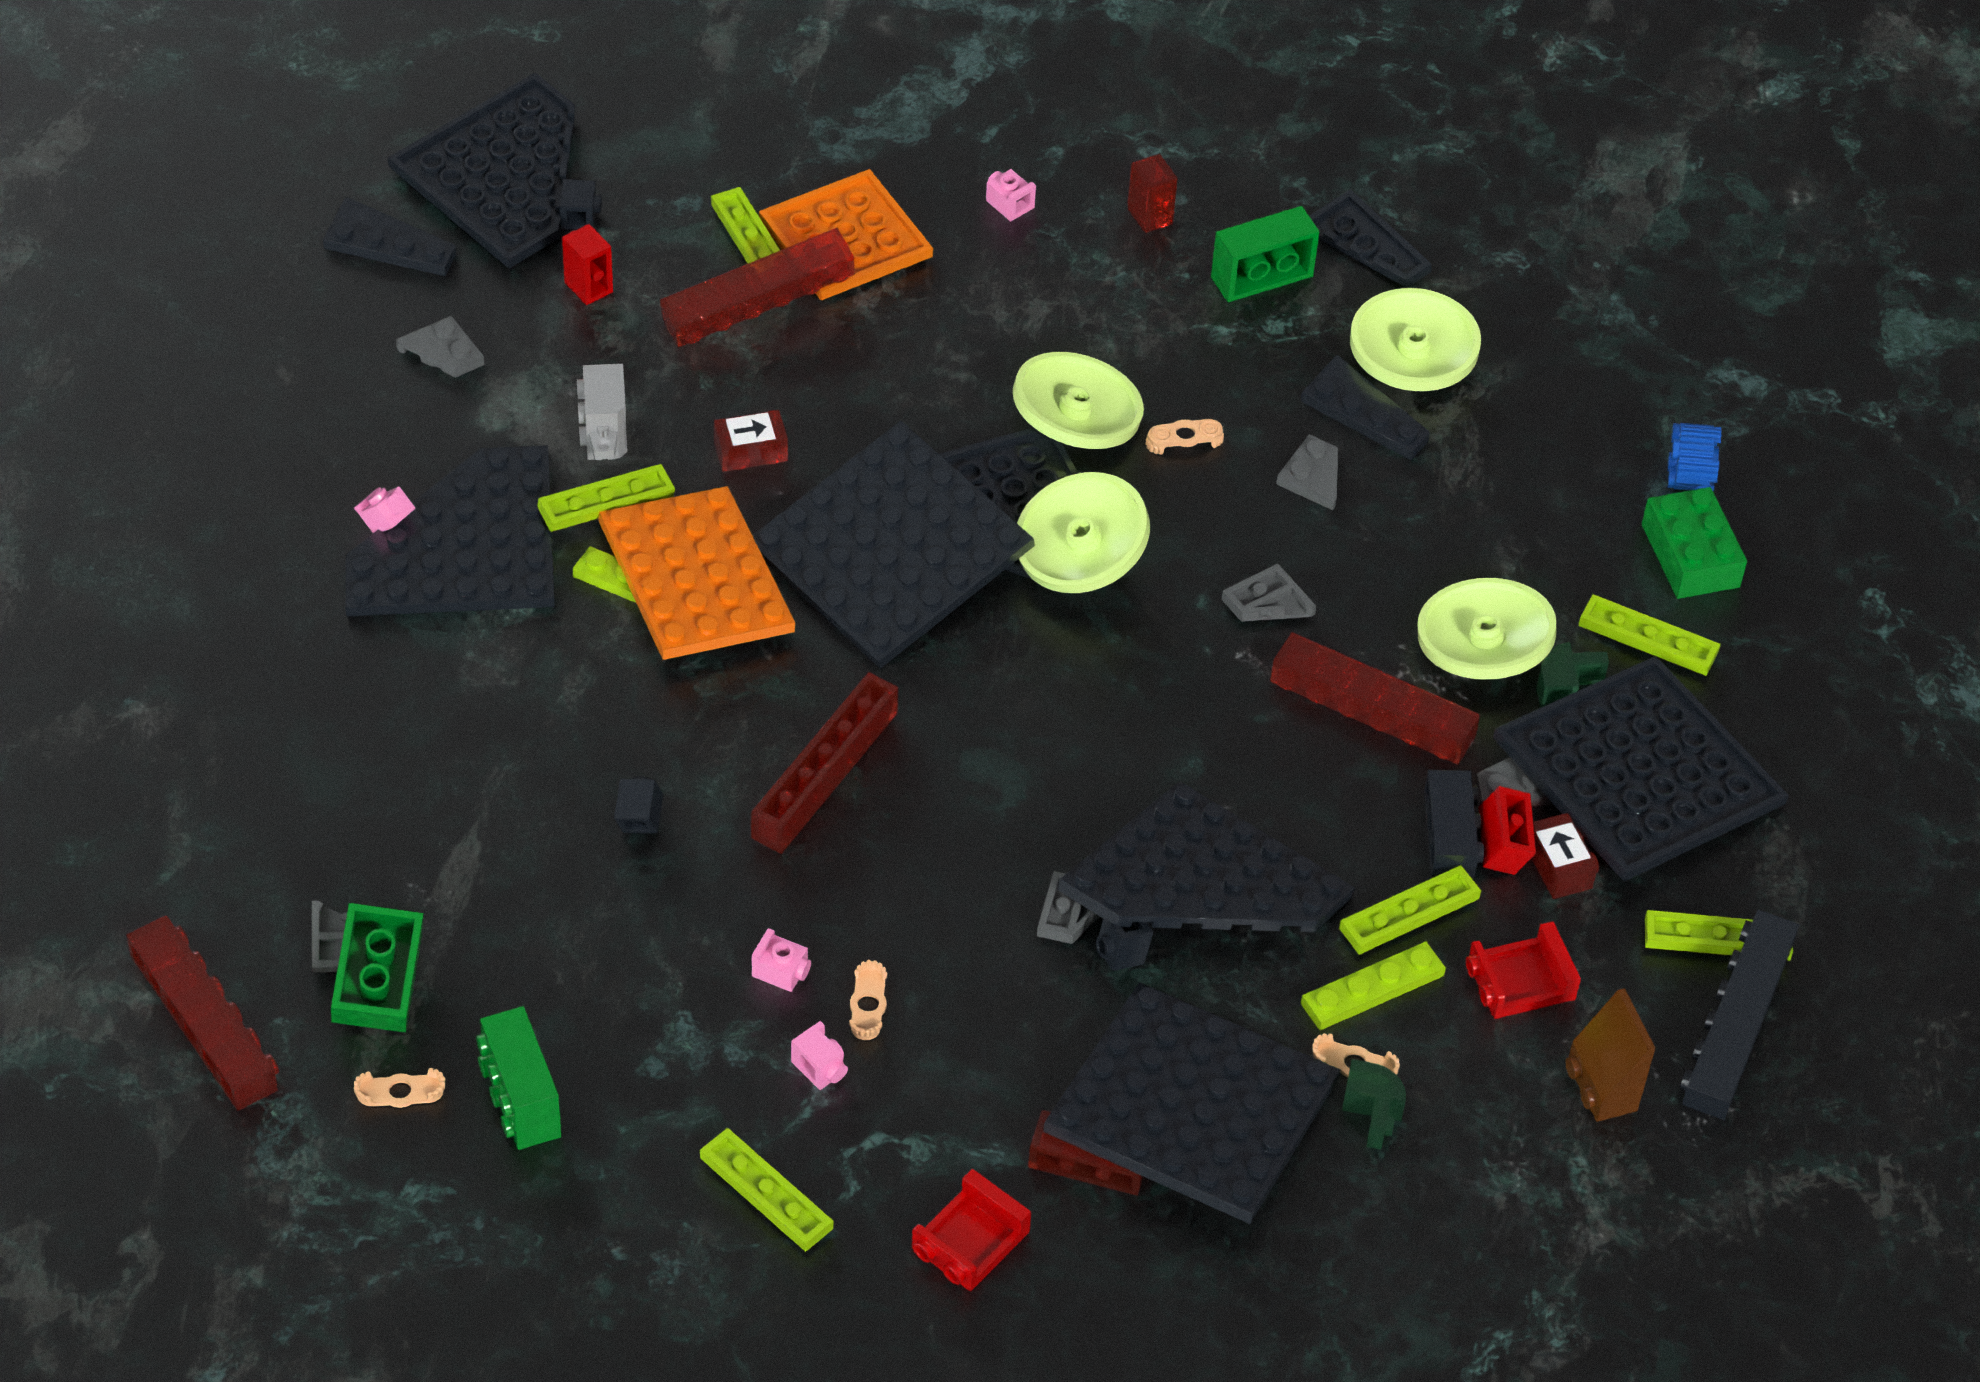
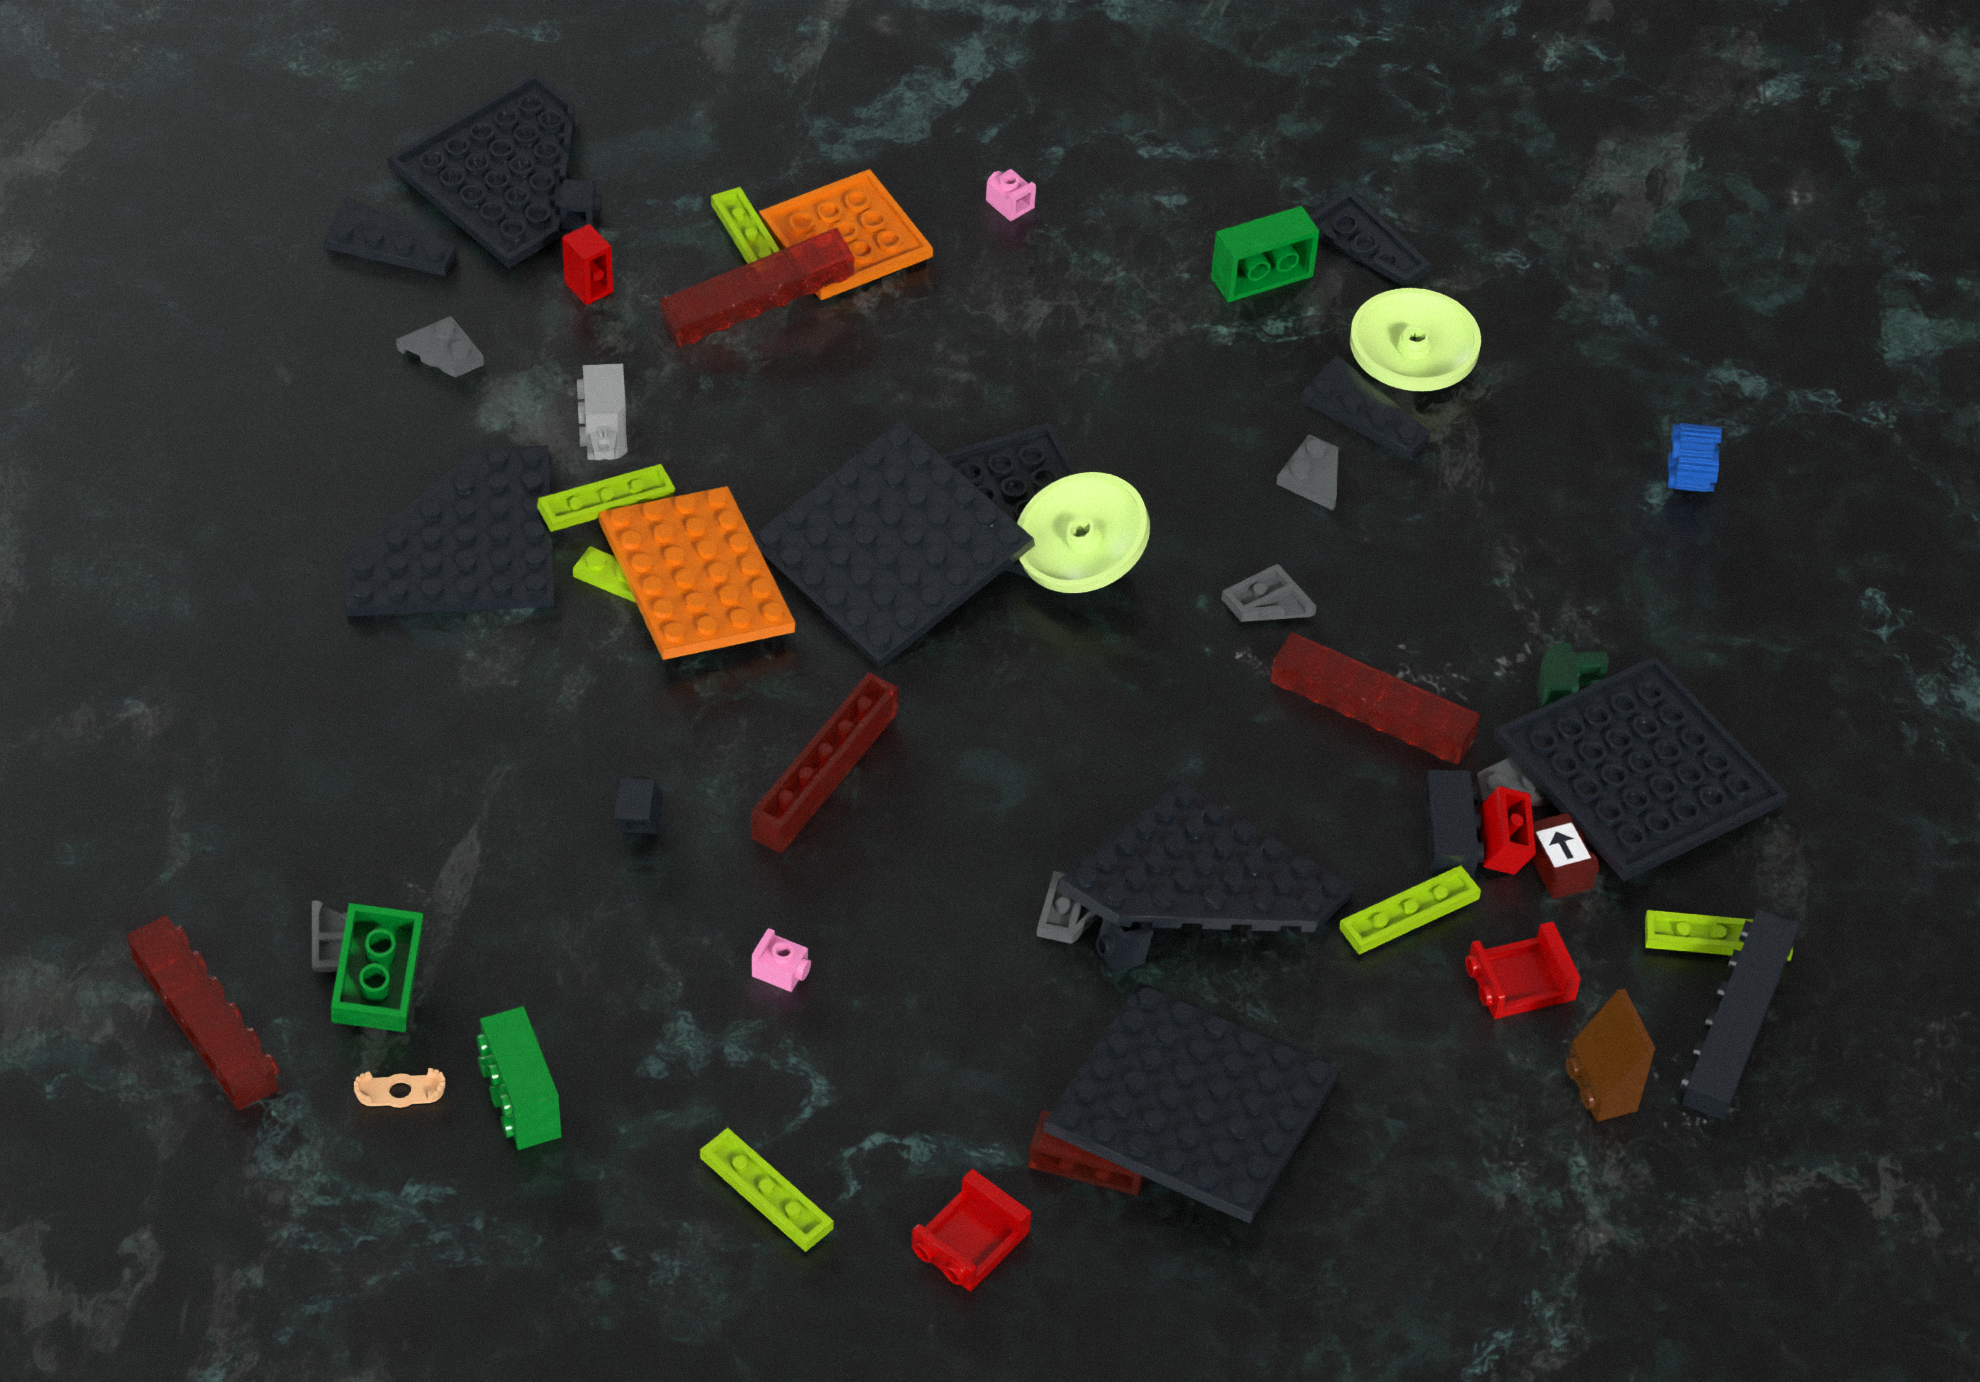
(384, 508): bright pink brick -> none
(750, 440): clear red brick -> none
(818, 1056): bright pink brick -> none
(869, 983): light nougat piece -> none
(1078, 400): yellowish green dish -> none
(1152, 193): clear red brick -> none
(1165, 434): light nougat piece -> none
(1334, 1054): light nougat piece -> none
(1372, 985): lime plate -> none
(1376, 1093): clear green brick -> none
(1487, 628): yellowish green dish -> none
(1649, 634): lime plate -> none
(1694, 542): green brick -> none

